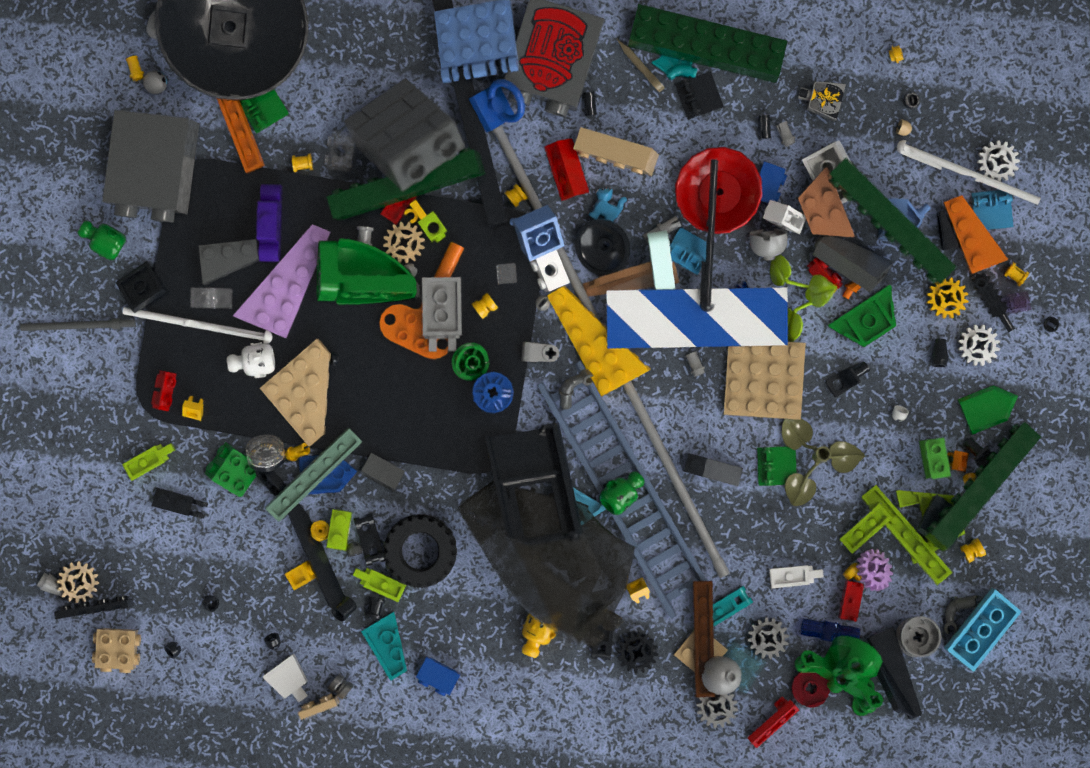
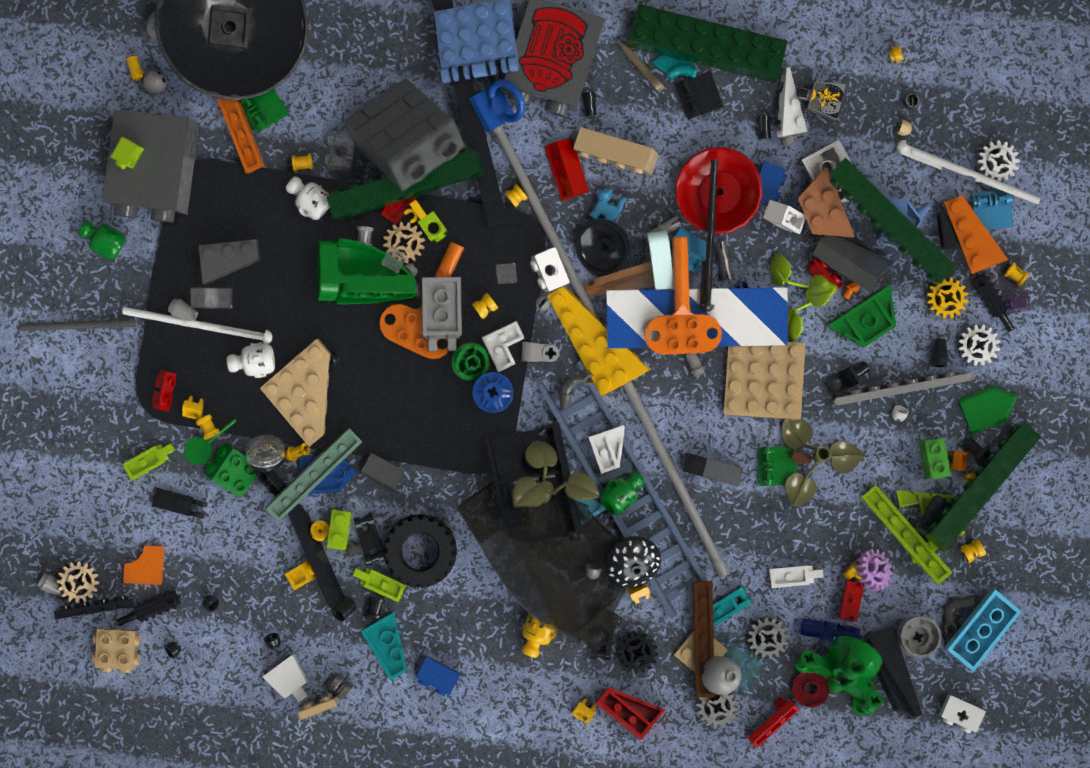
(126, 153): none -> lime brick
(140, 287): black plate -> none
(143, 612): none -> black piece
(147, 568): none -> orange tile
(182, 310): none -> light grey cone
(199, 450): none -> green piece
(207, 427): none -> yellow bush
(269, 222): dark purple brick -> none
(282, 291): lavender wing -> none
(310, 198): none -> white piece
(394, 259): none -> clear tile
(498, 343): none -> white tile
(530, 493): none -> olive plant
(538, 232): medium blue piece -> none
(583, 712): none -> yellow tile
(593, 570): none -> light grey hinge
(608, 448): none -> white wing
(629, 712): none -> red wedge
(631, 554): none -> black dish
(682, 330): none -> orange piece
(724, 260): none -> flat silver pin
(768, 243): light grey cylinder -> none
(790, 110): none -> white wing
(800, 458): none -> reddish brown tile
(867, 527): lime plate -> none
(912, 385): none -> light grey hinge
(954, 705): none -> white brick
(1053, 320): black hinge -> none

